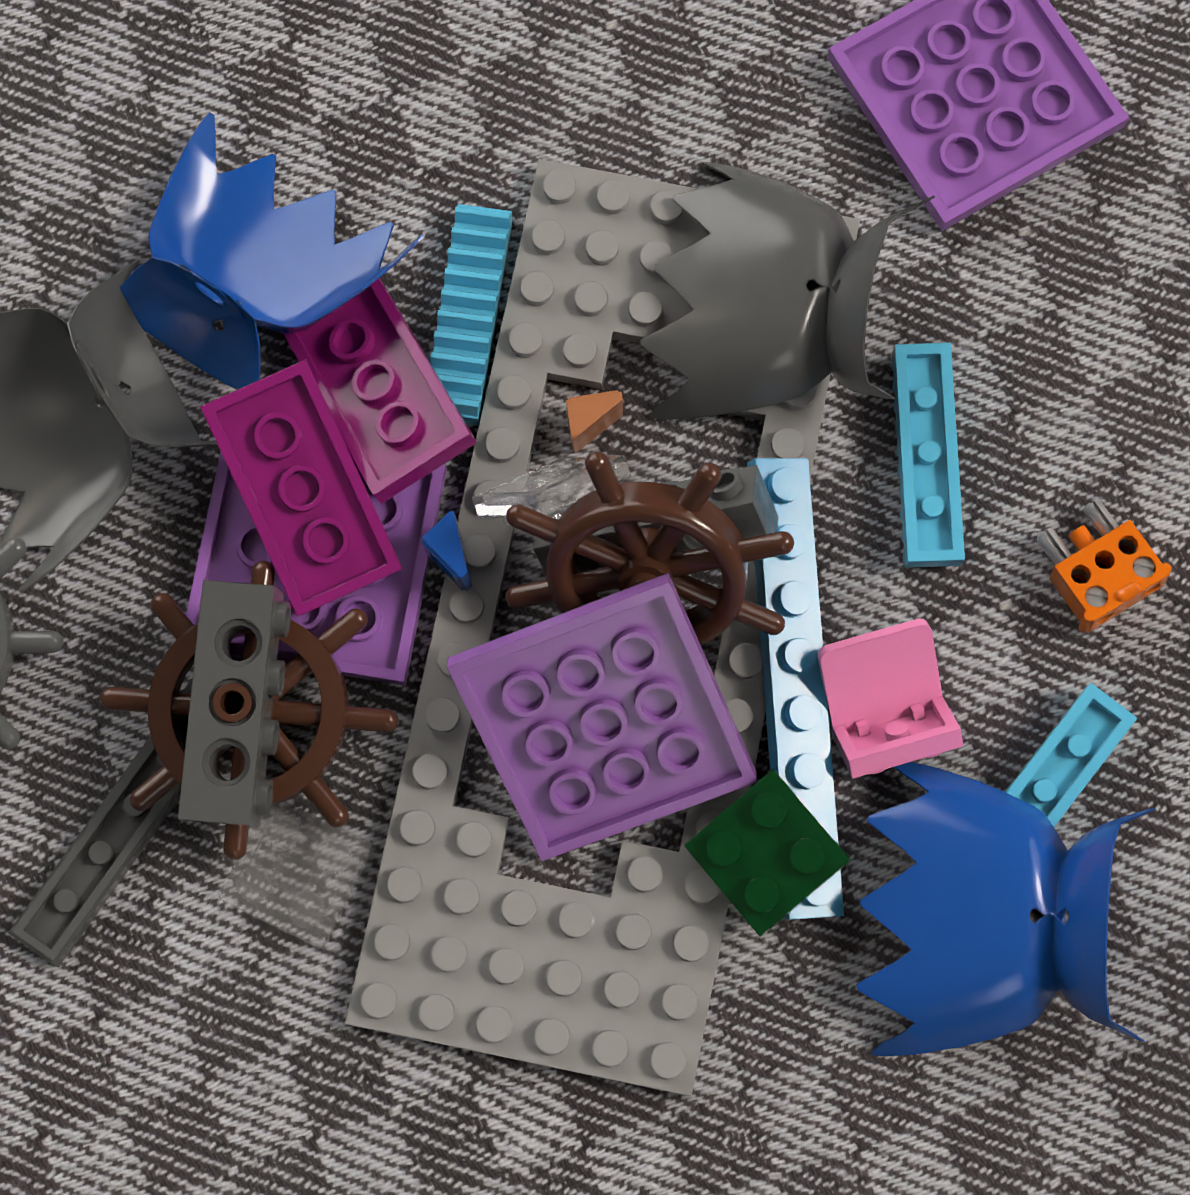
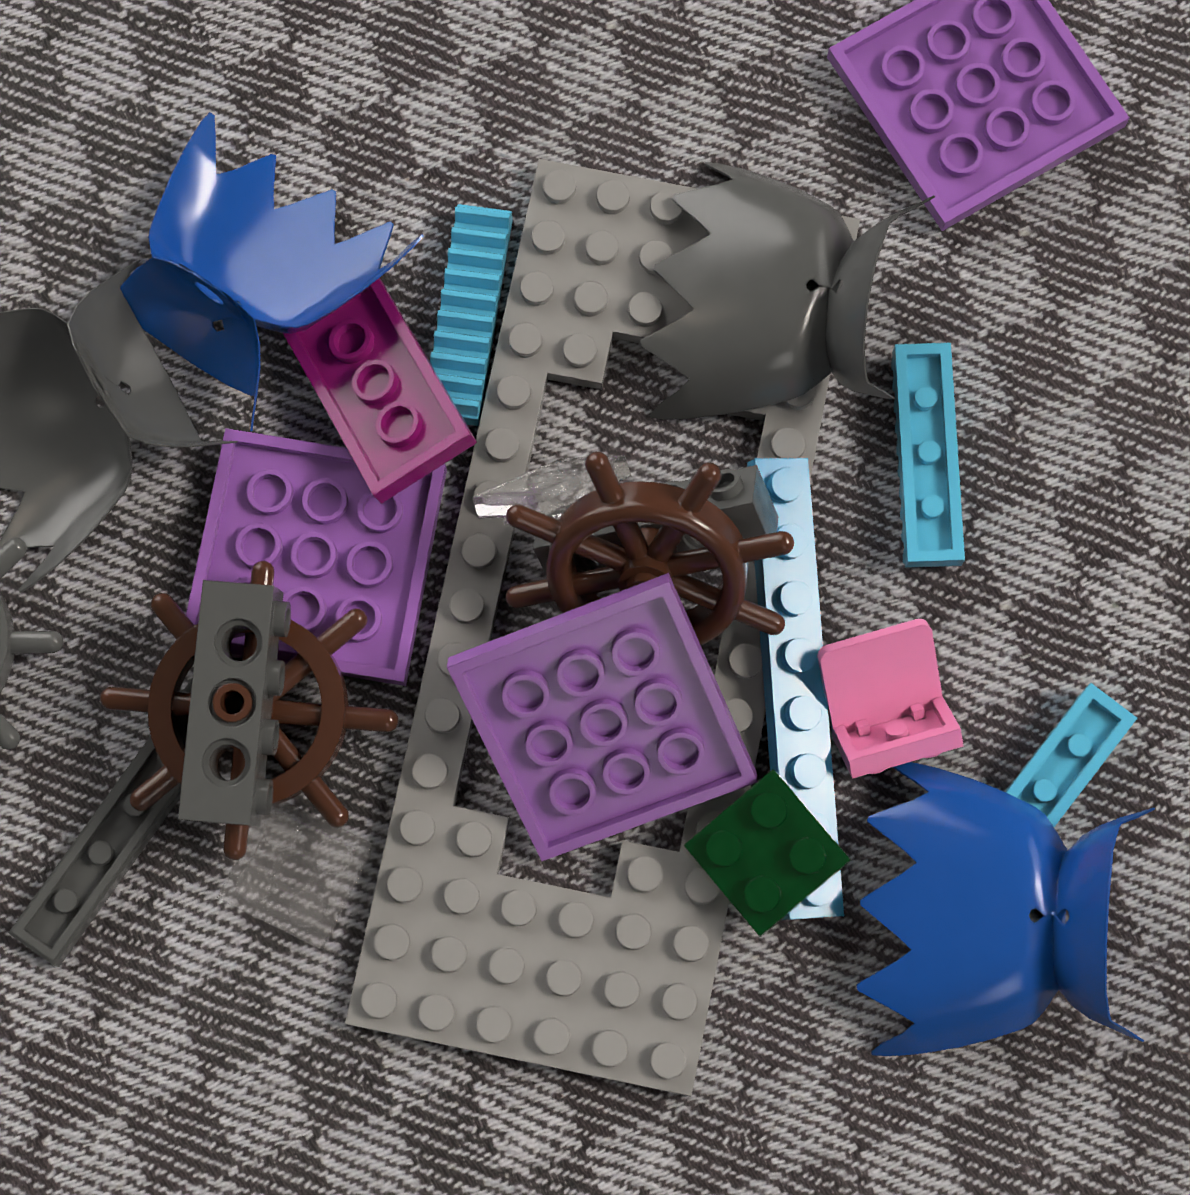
(301, 488): magenta plate -> none
(446, 549): blue slope -> none
(592, 415): nougat slope -> none
(1108, 590): orange piece -> none

